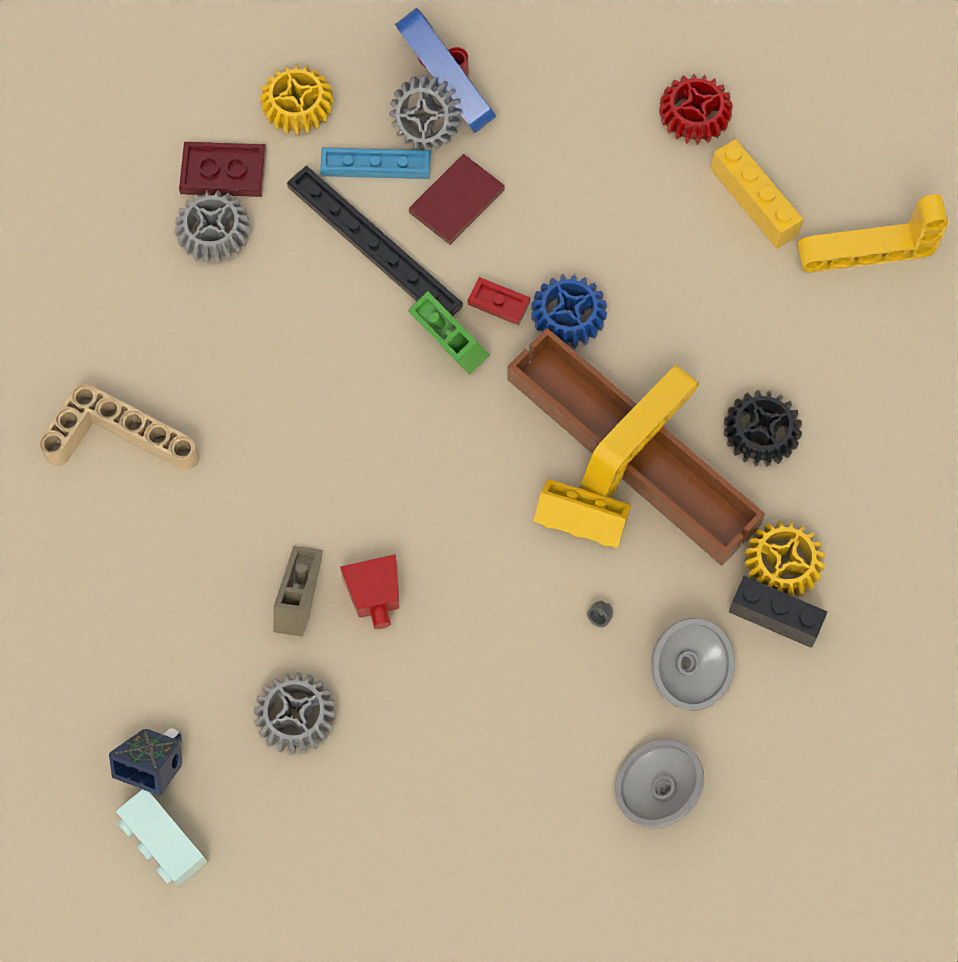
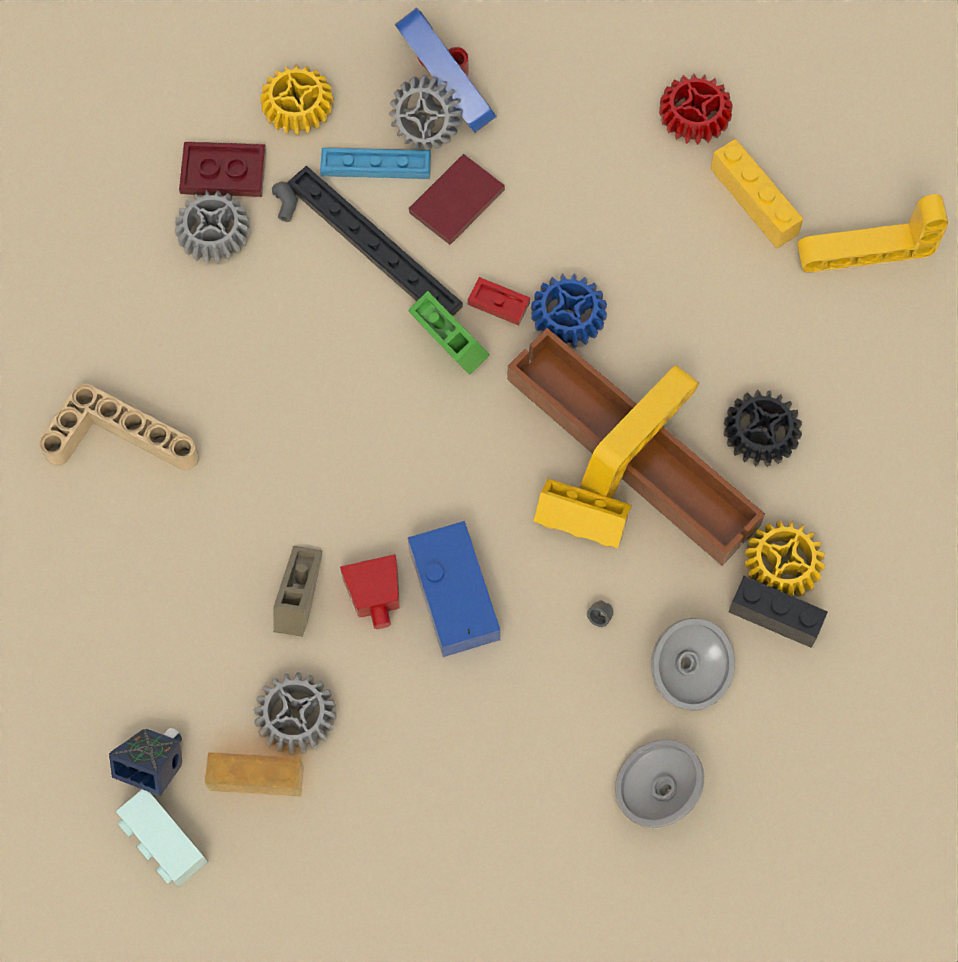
(254, 774): none -> clear yellow brick
(288, 198): none -> dark grey arm
(454, 589): none -> blue brick

